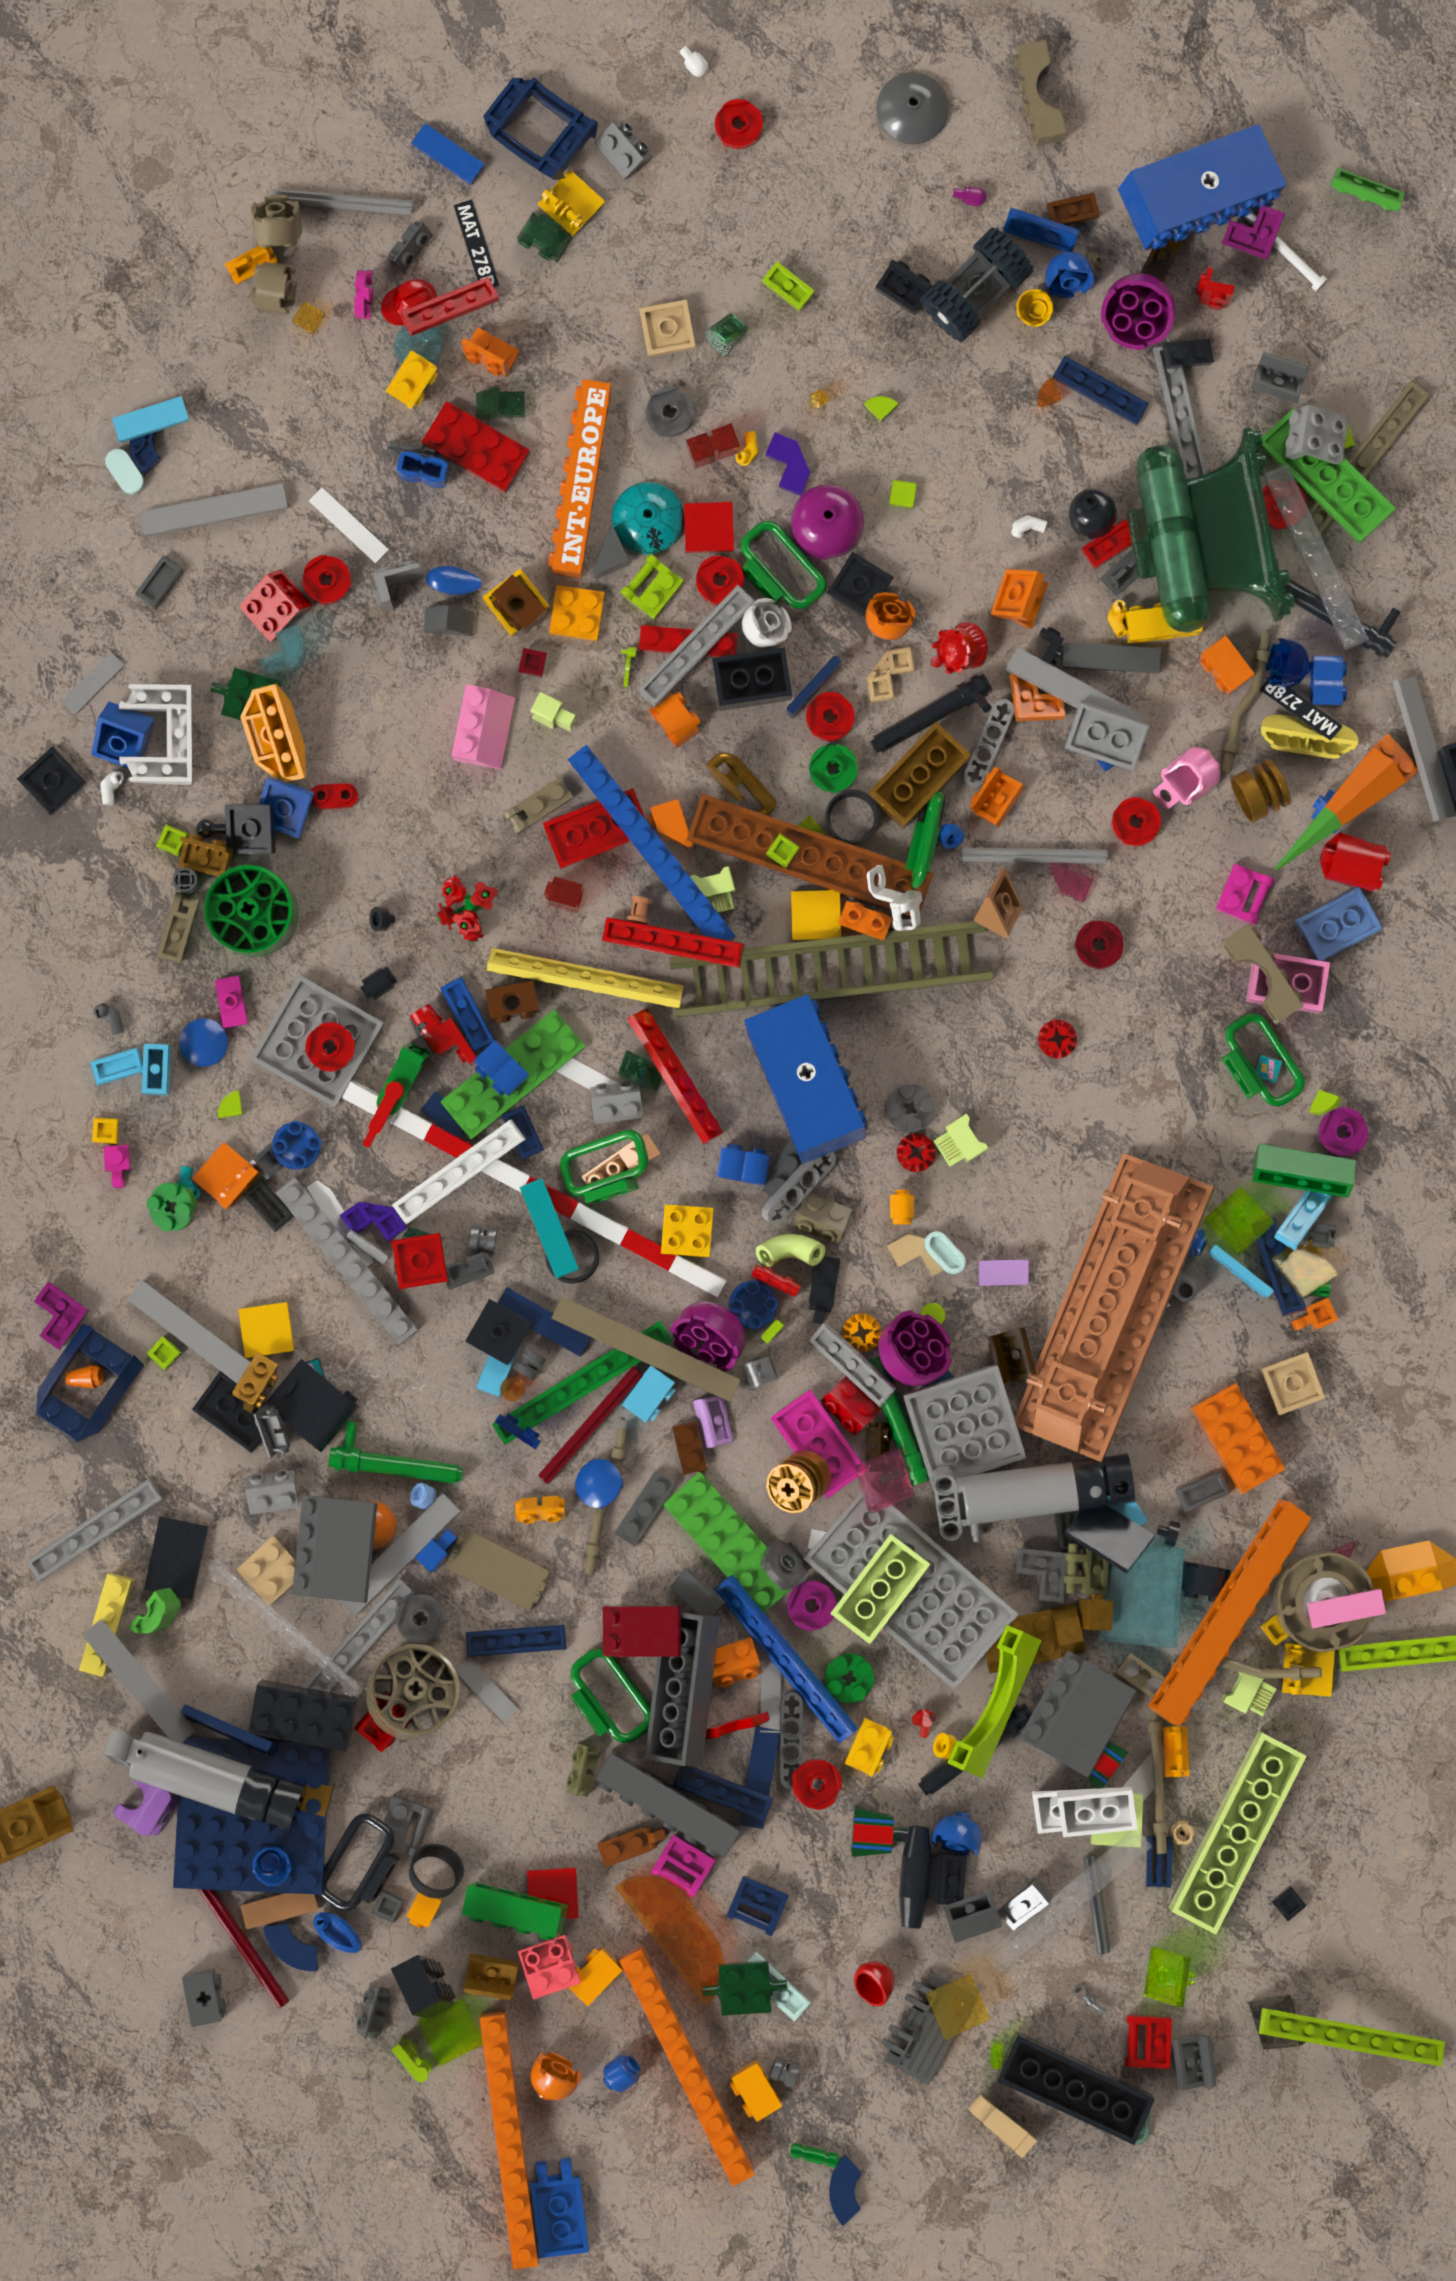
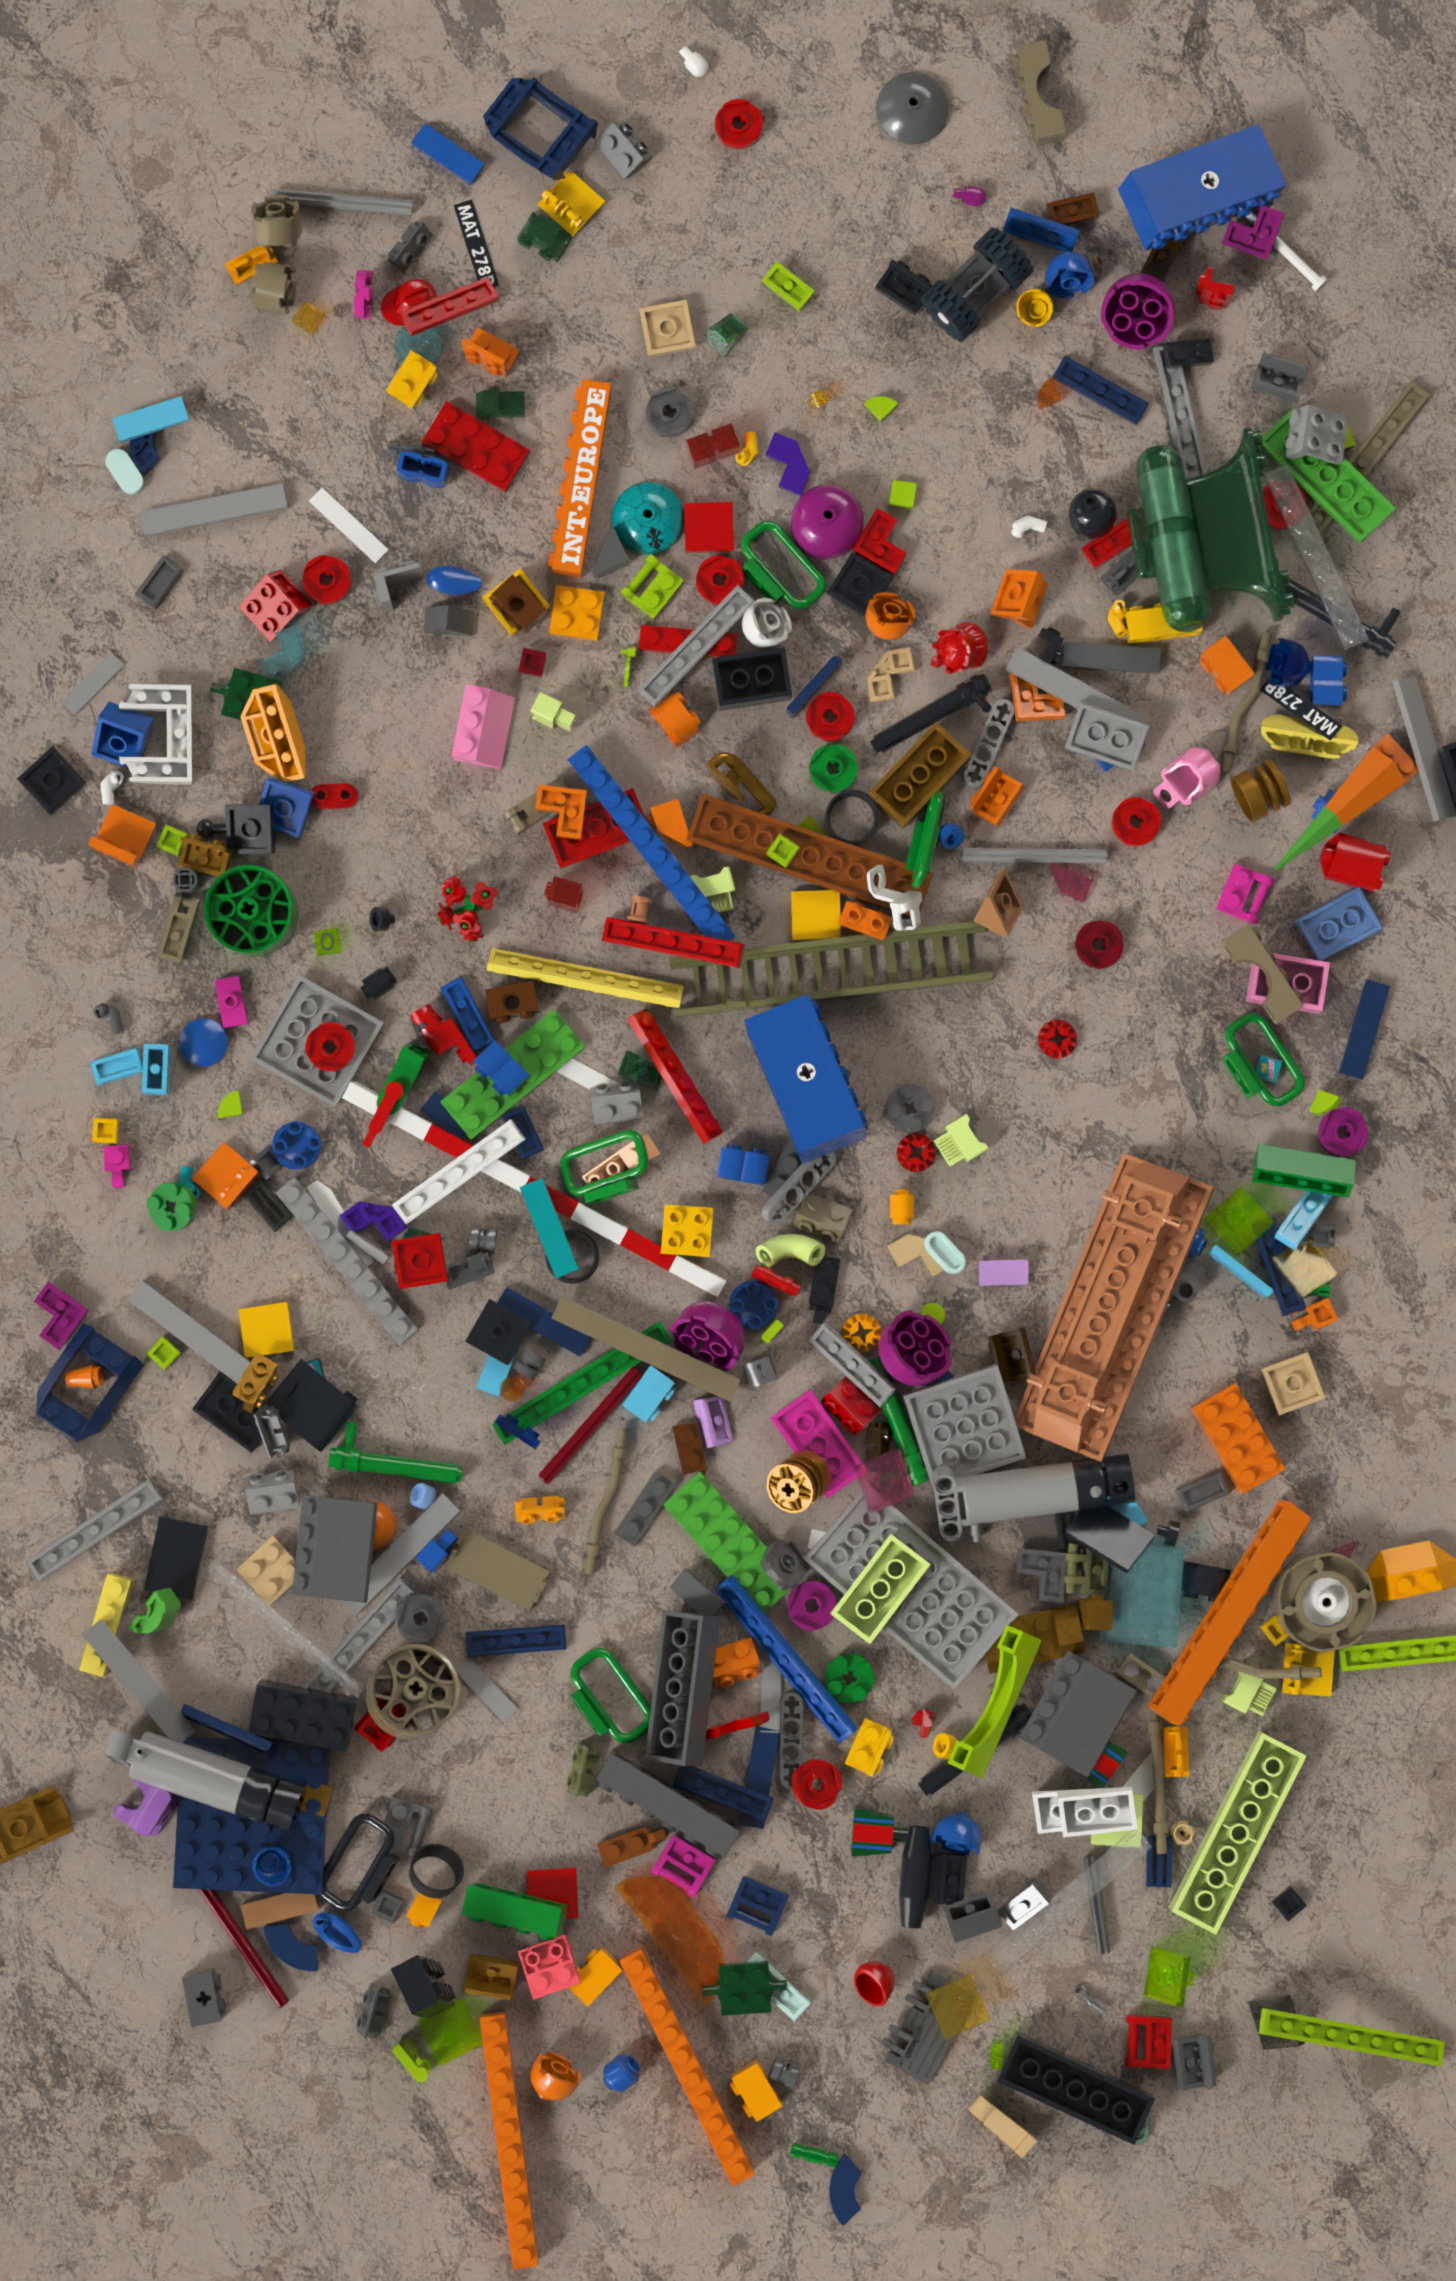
(123, 836): none -> orange bracket
(327, 942): none -> clear neon green tile
(559, 2211): blue tile -> none
(568, 803): none -> orange plate
(598, 1483): blue dish -> none
(641, 1631): dark red slope -> none
(874, 543): none -> red plate
(1346, 1608): bright pink tile -> none
(1364, 1029): none -> dark blue tile
(1367, 189): bright green plate -> none

